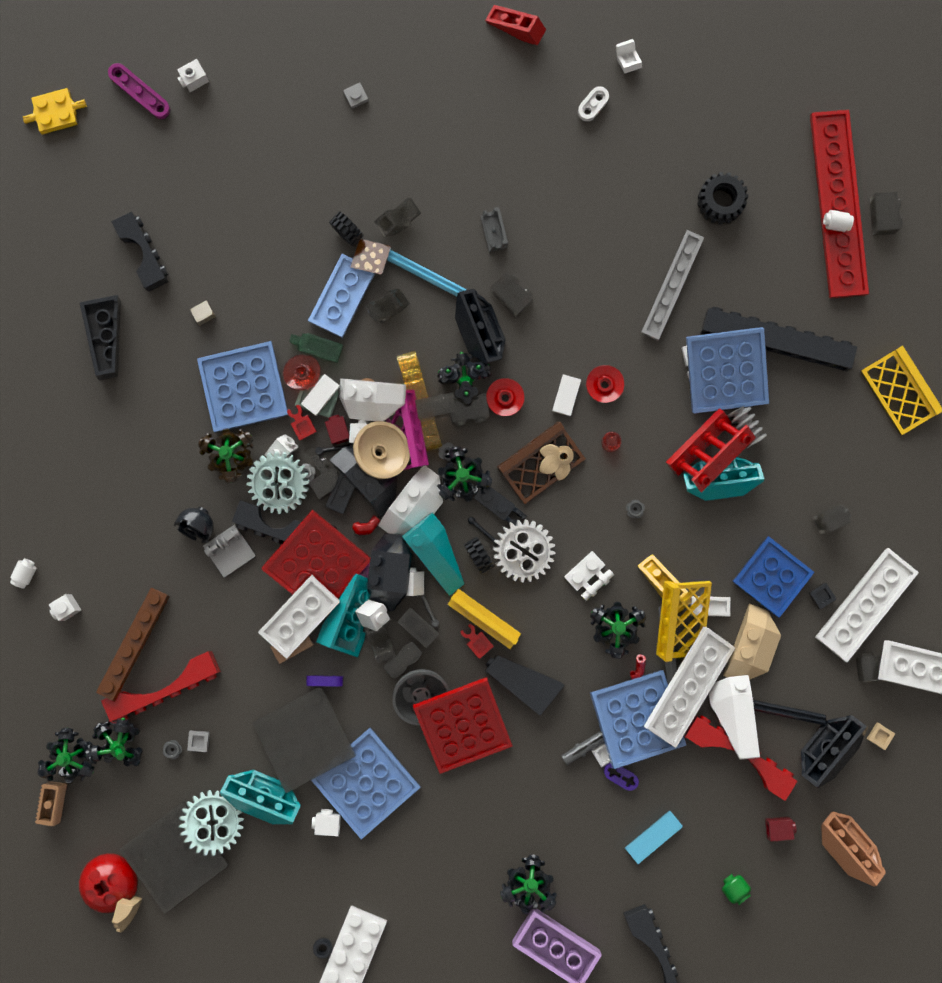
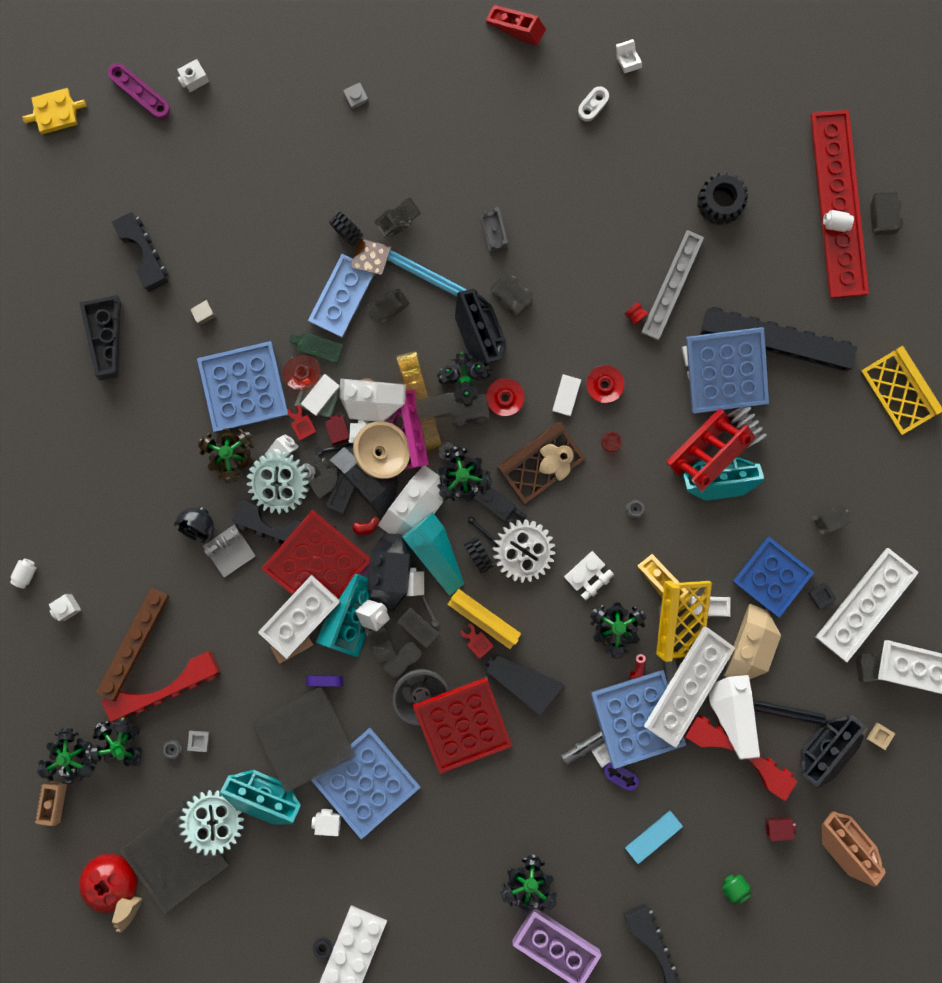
(636, 313): none -> red wheel

